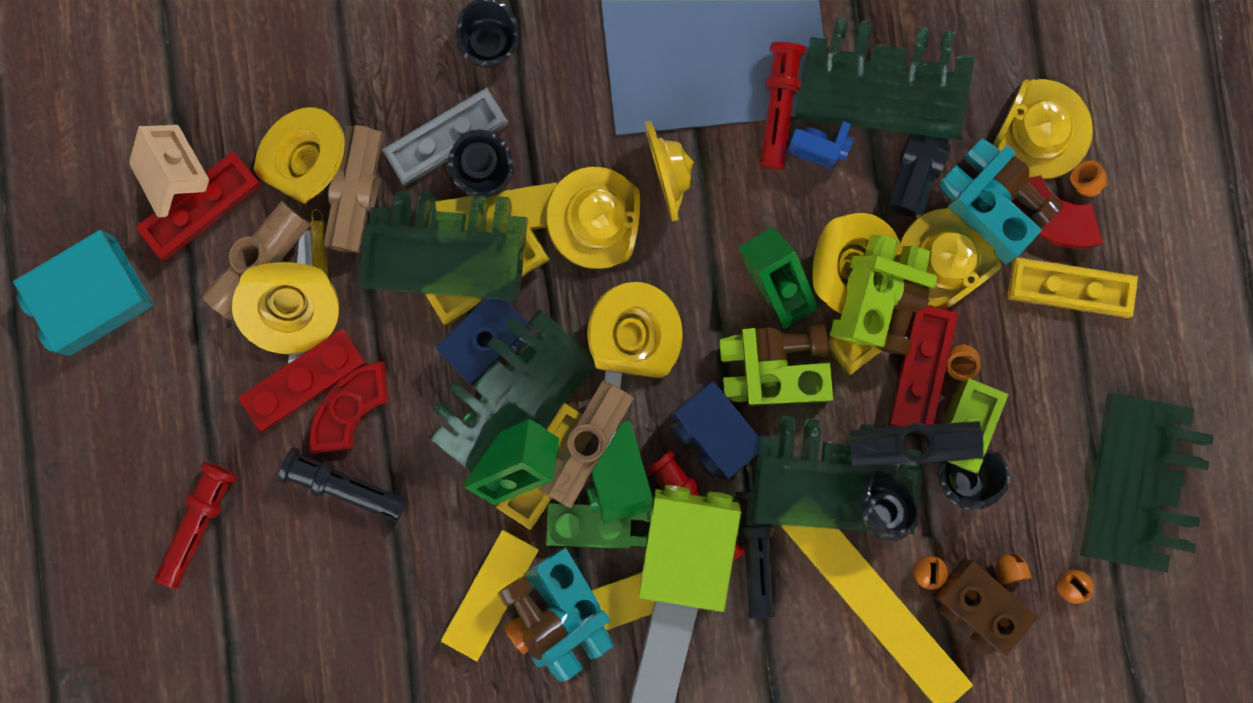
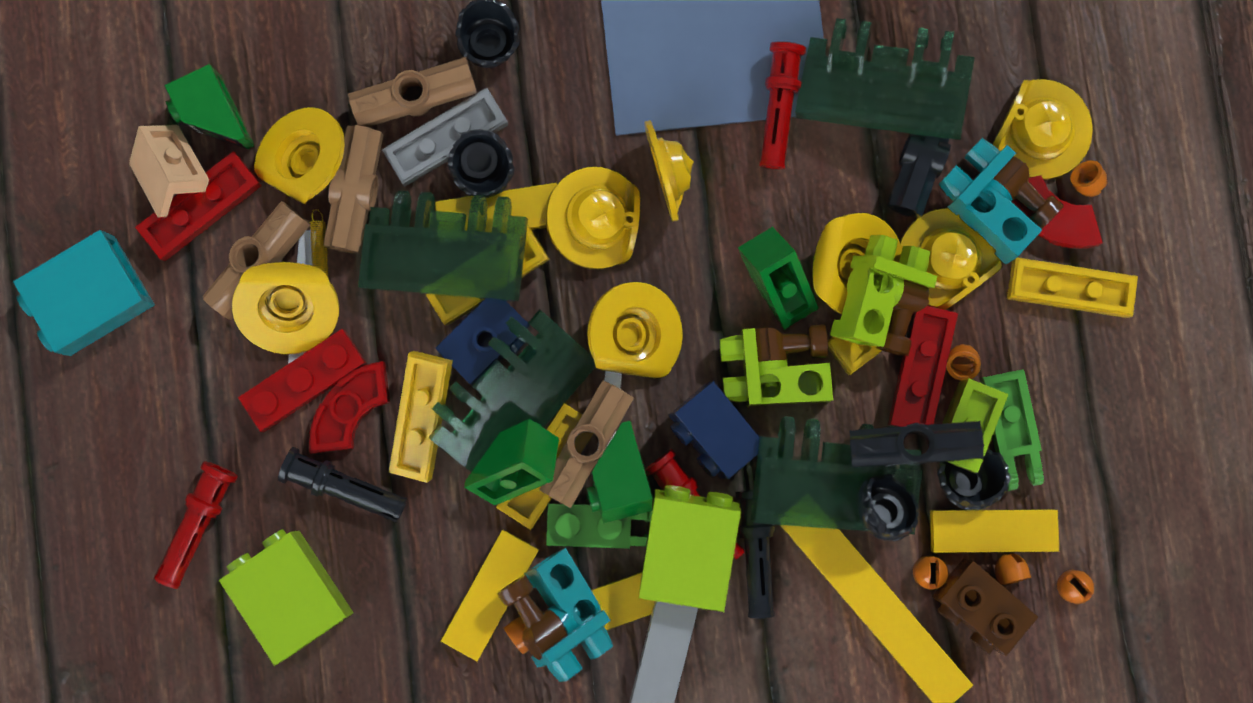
(207, 107): none -> green slope
(285, 595): none -> lime brick
(386, 101): none -> medium nougat piece
(423, 386): none -> yellow tile
(814, 147): blue bracket -> none
(994, 530): none -> yellow tile
(1016, 427): none -> bright green hinge
(1134, 481): clear green hinge -> none

